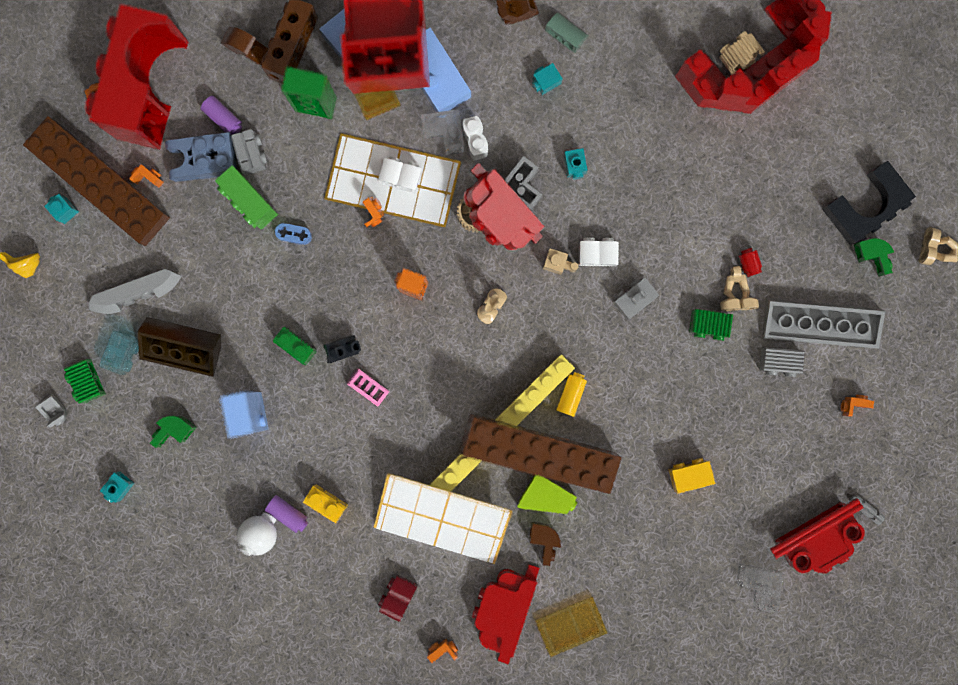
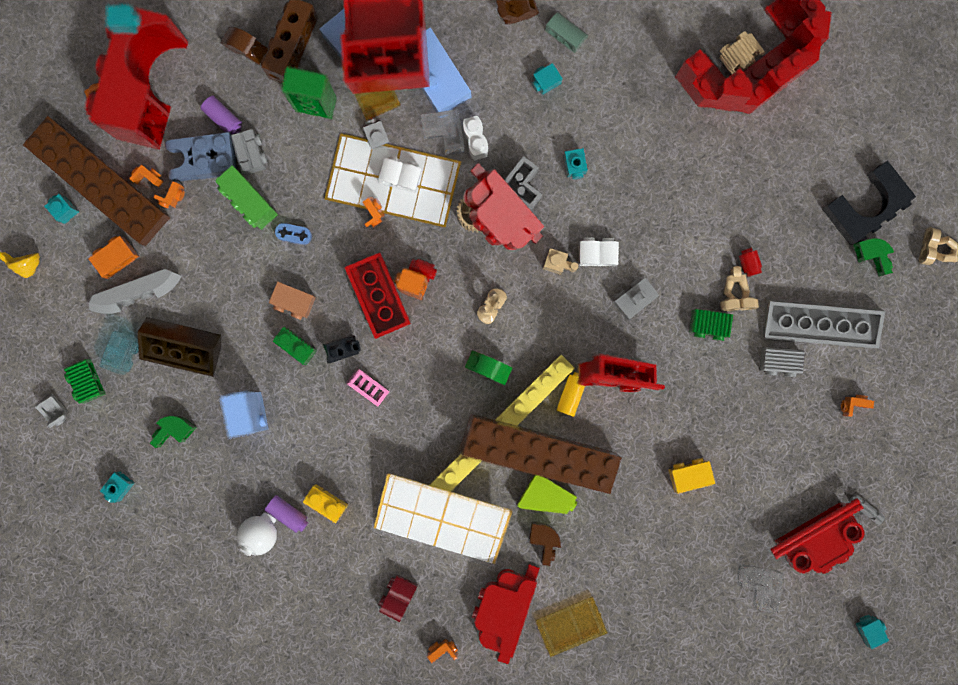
(113, 257): none -> orange brick
(122, 19): none -> teal brick
(173, 195): none -> orange bracket
(292, 300): none -> nougat brick
(375, 133): none -> light grey bracket
(377, 295): none -> red brick
(423, 268): none -> red brick
(488, 367): none -> green brick
(618, 372): none -> red brick
(872, 631): none -> teal brick

